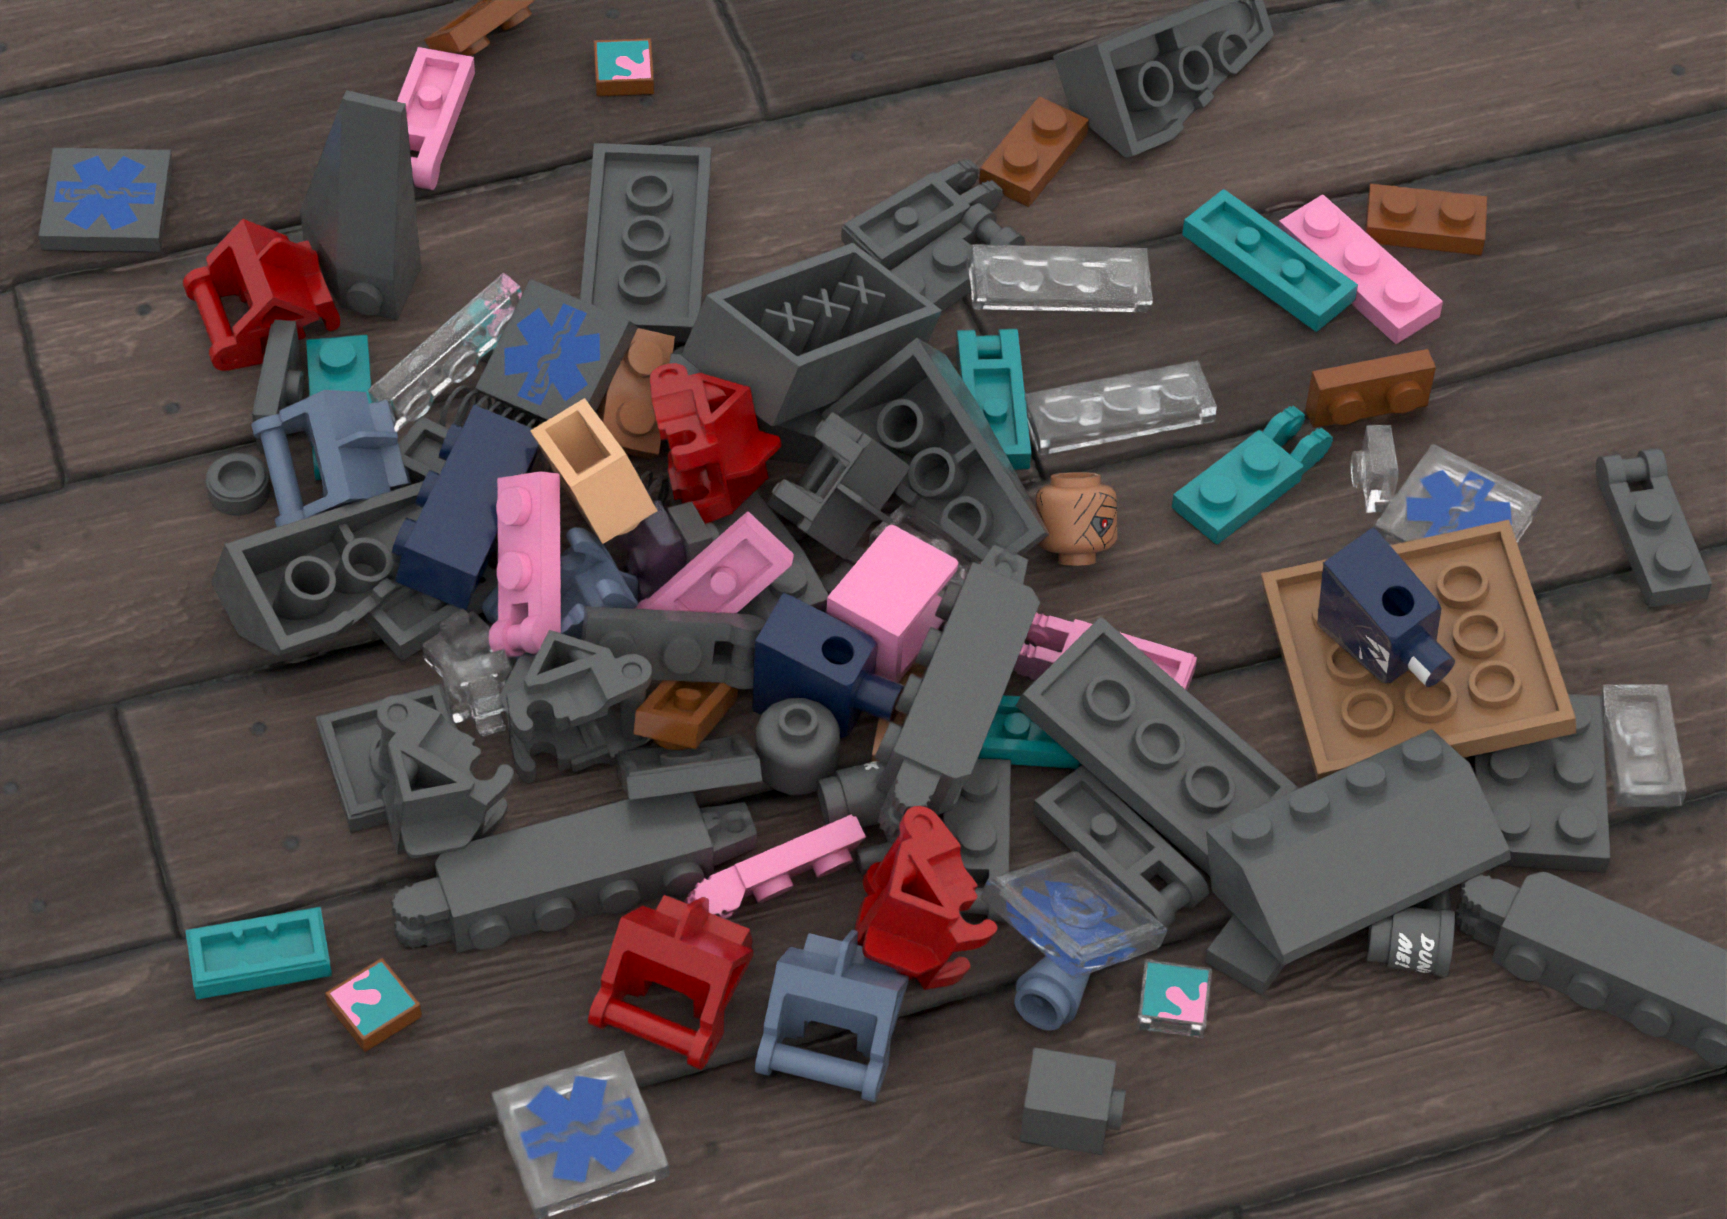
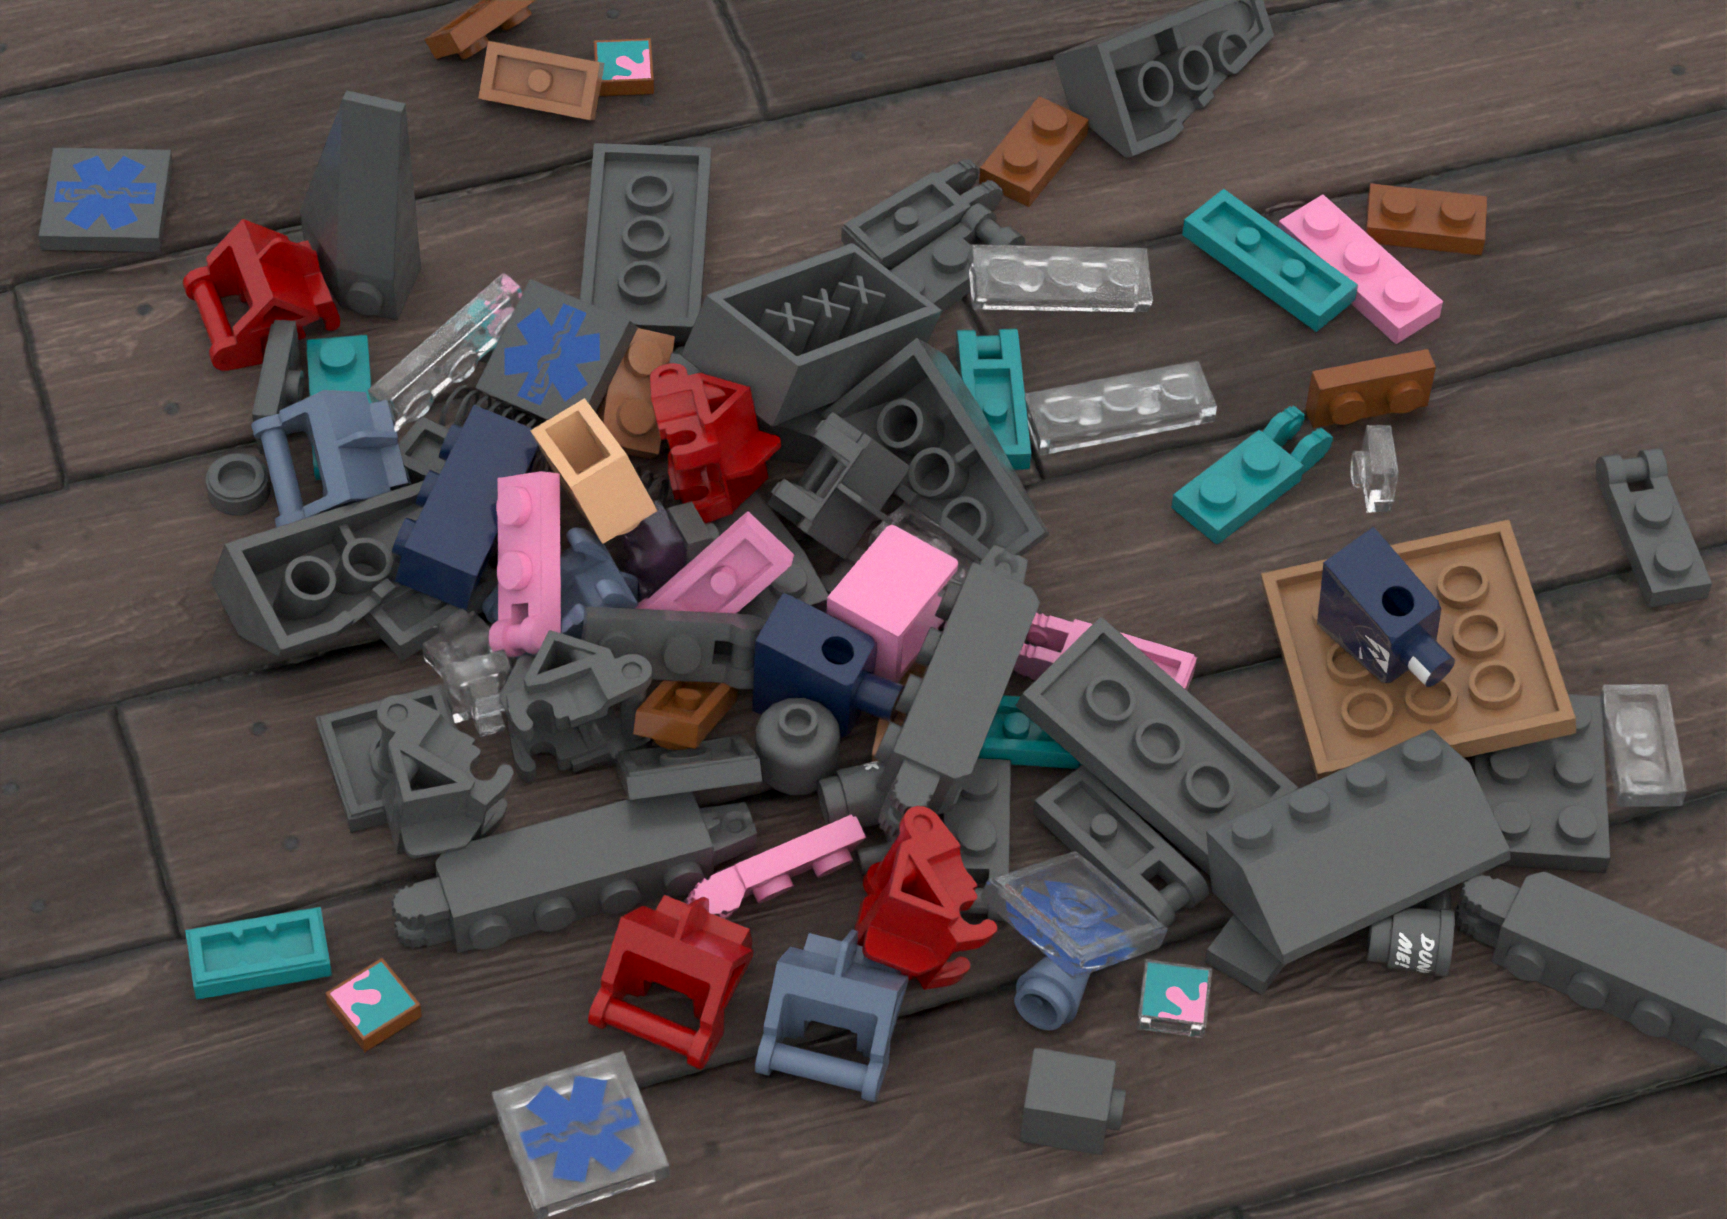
(433, 101): bright pink plate -> none
(541, 80): none -> nougat plate
(1078, 517): nougat head -> none
(1452, 496): clear tile -> none

